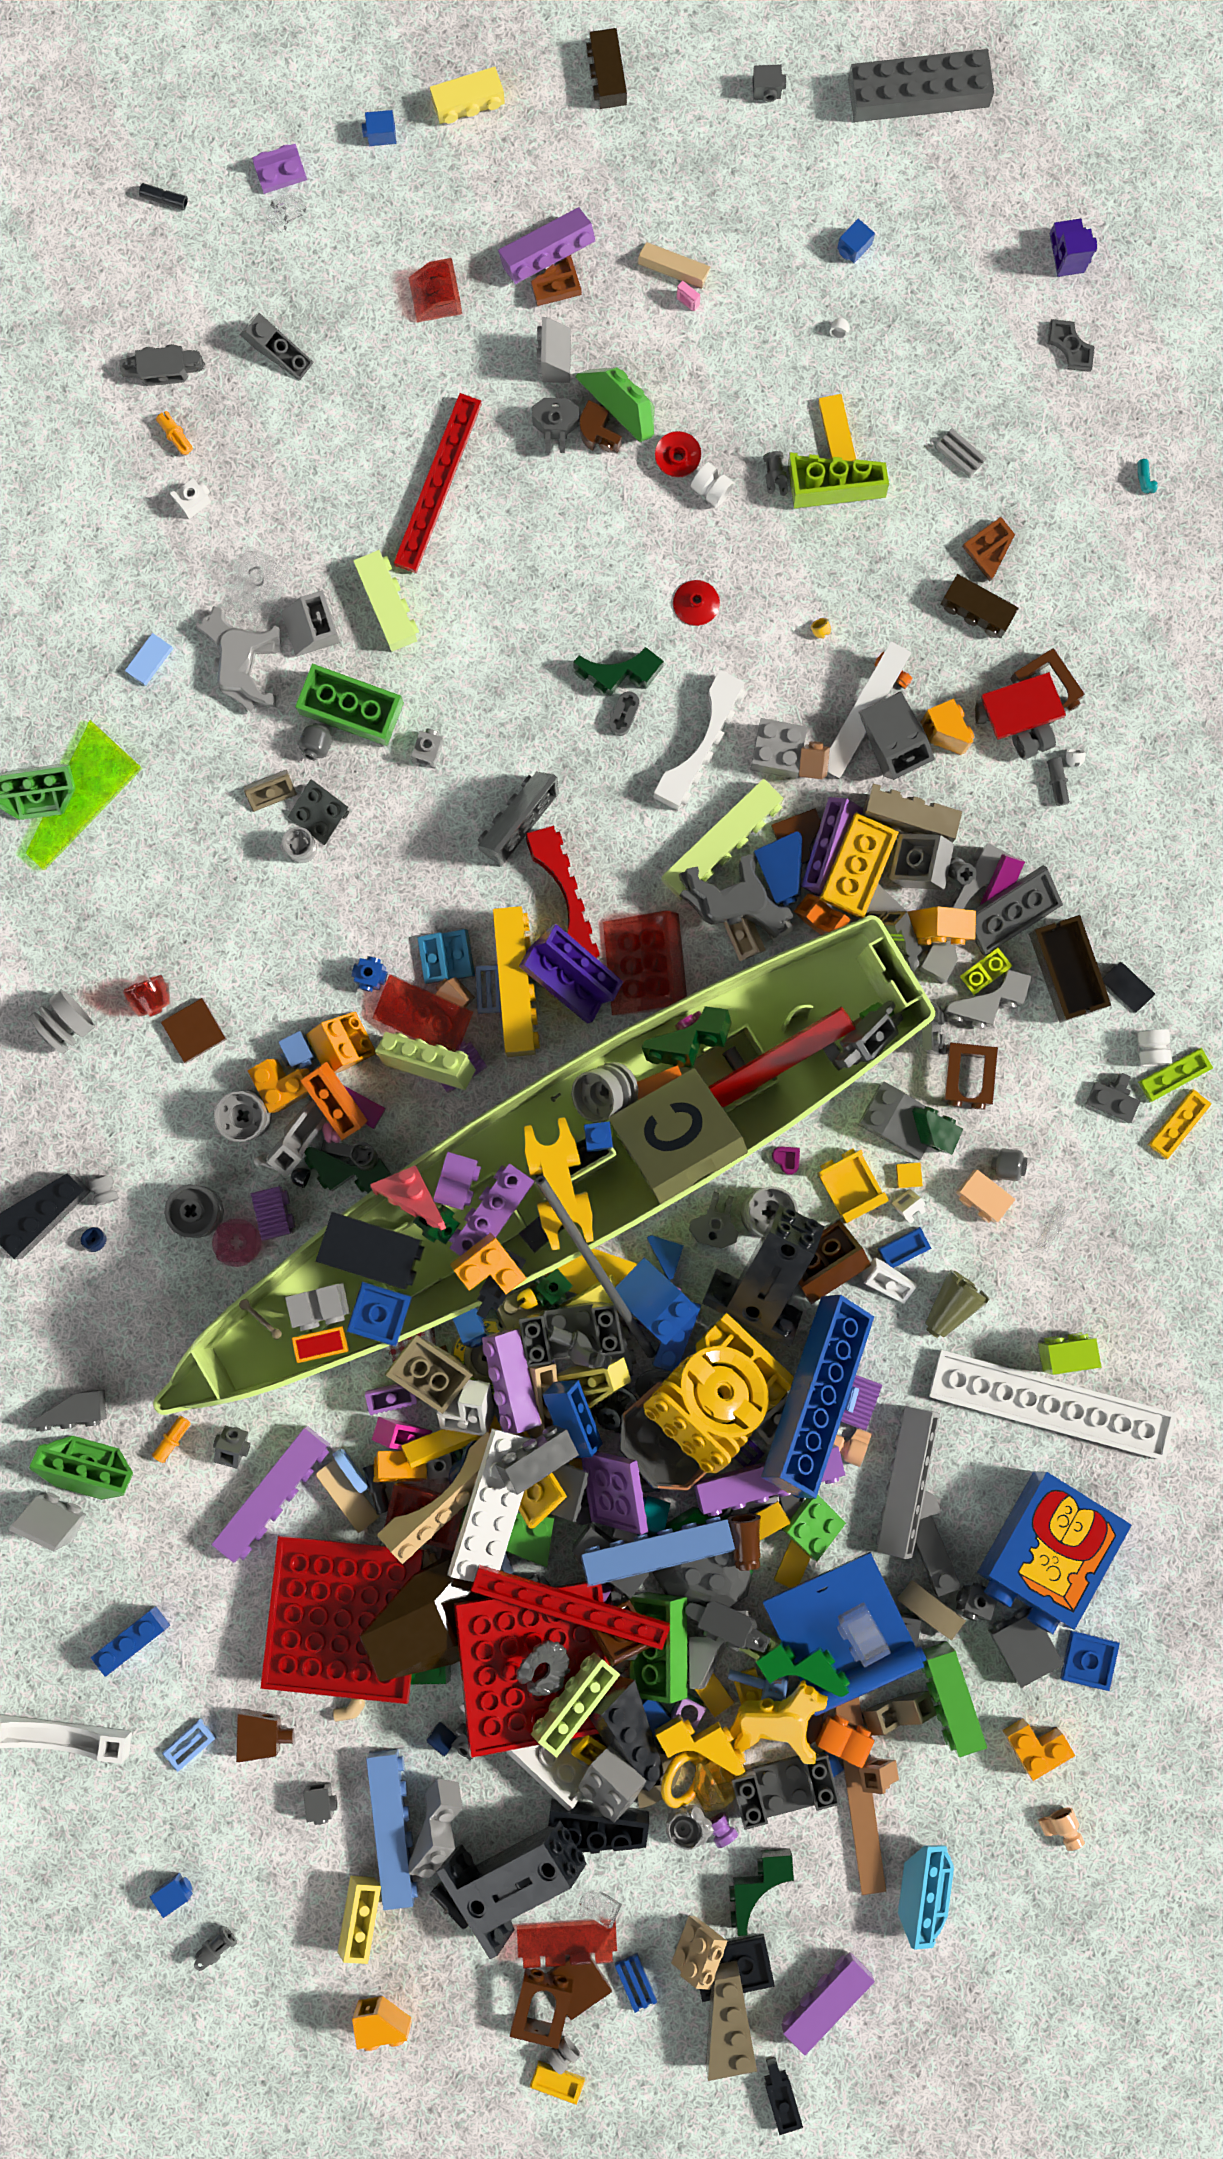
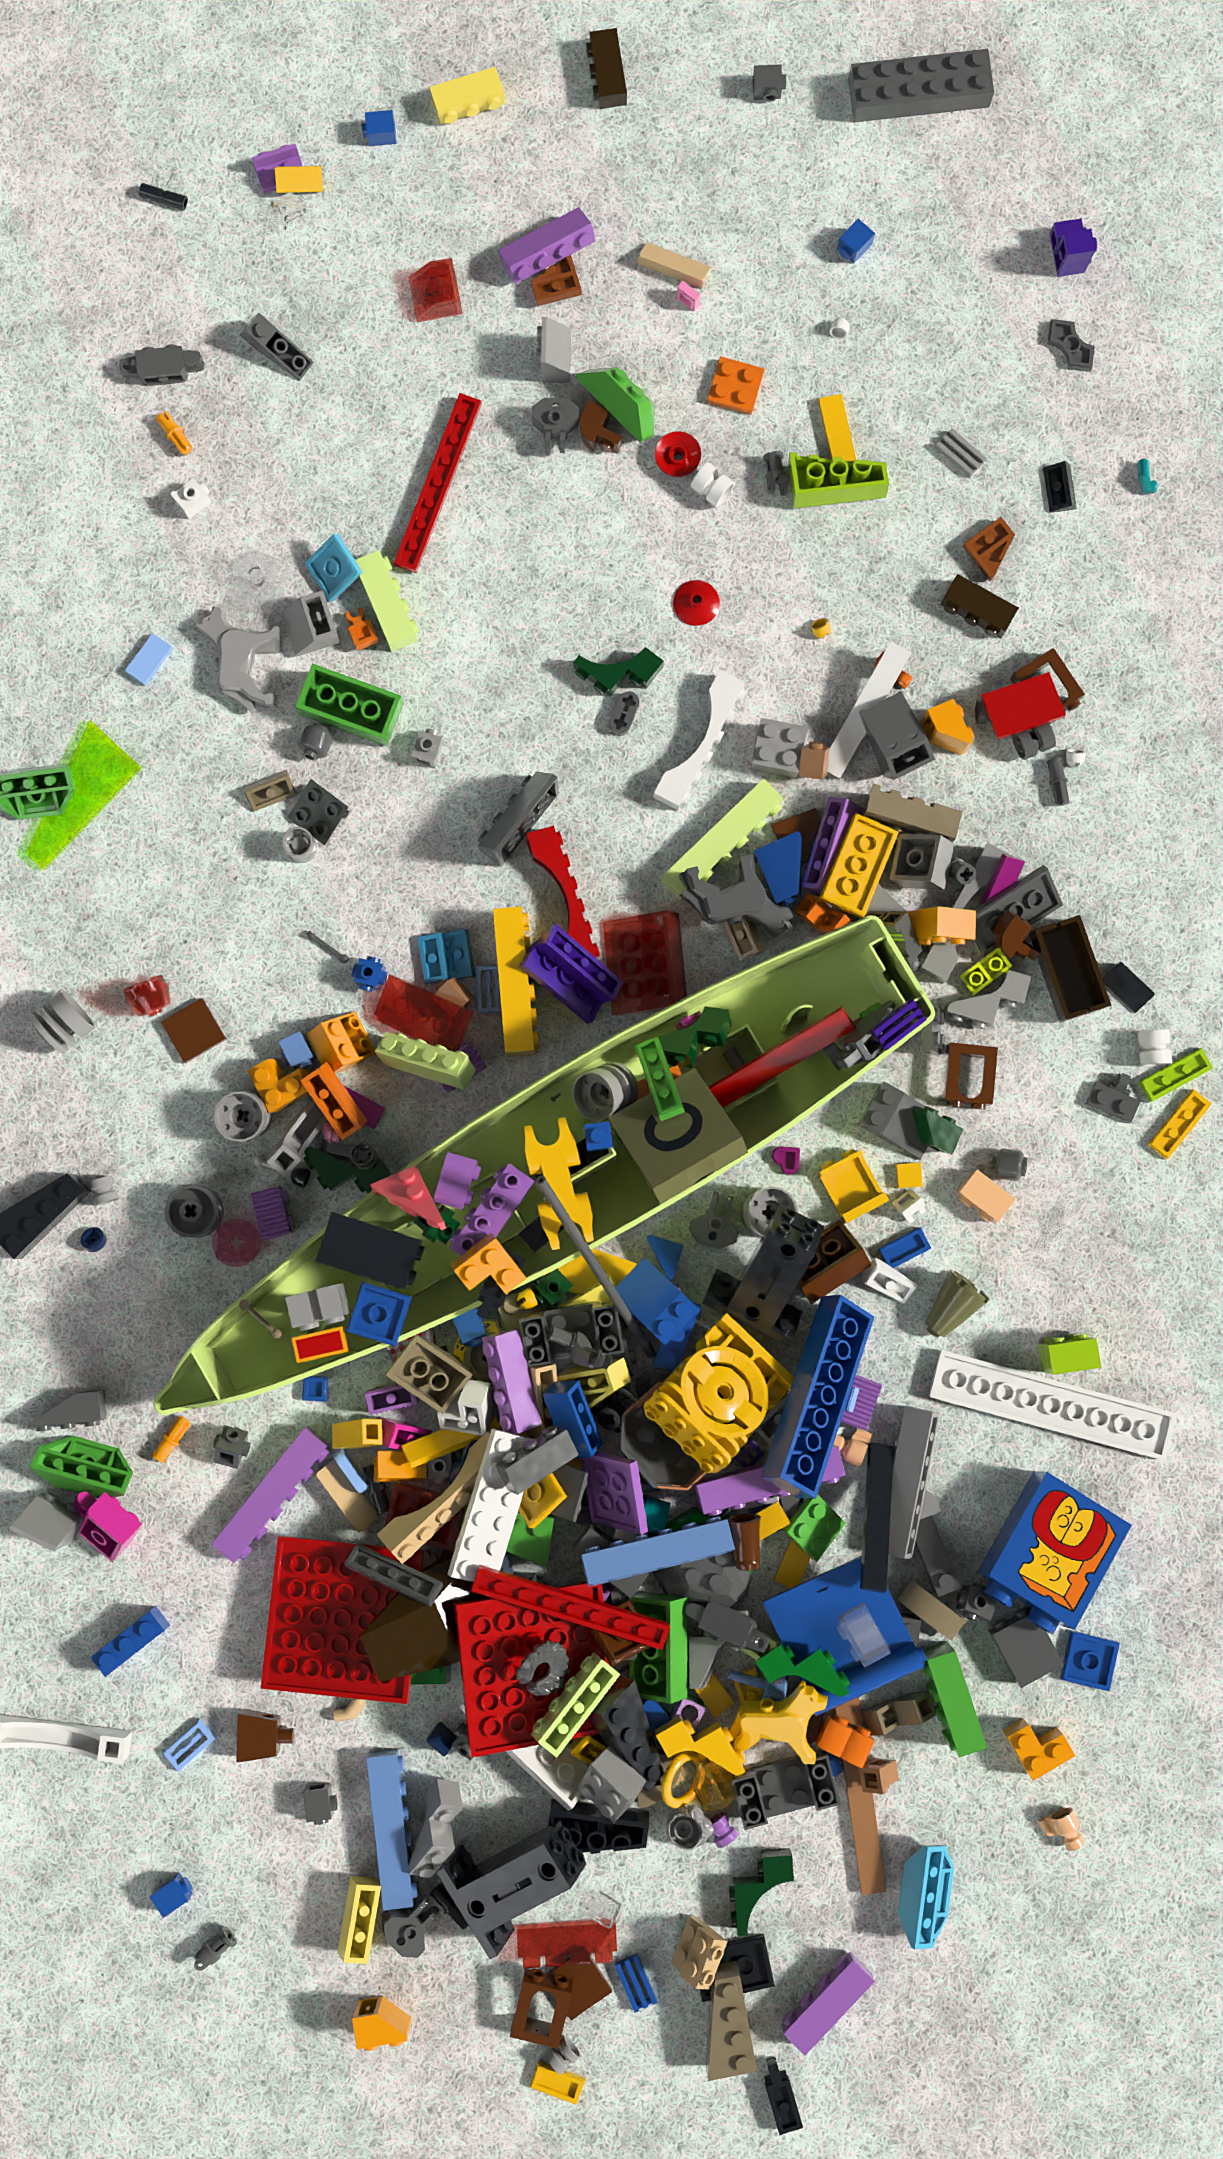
(106, 1524): none -> dark pink hinge
(298, 178): none -> yellow tile
(315, 1388): none -> blue tile
(333, 567): none -> medium azure tile
(342, 957): none -> dark grey hinge
(357, 1434): none -> yellow brick
(361, 631): none -> orange plate
(393, 1574): none -> dark grey tile
(406, 1928): none -> dark grey hinge
(659, 1079): none -> bright green tile
(735, 385): none -> orange plate
(877, 1518): none -> black tile
(900, 1034): none -> dark purple tile
(1010, 935): none -> reddish brown brick
(1059, 487): none -> black slope

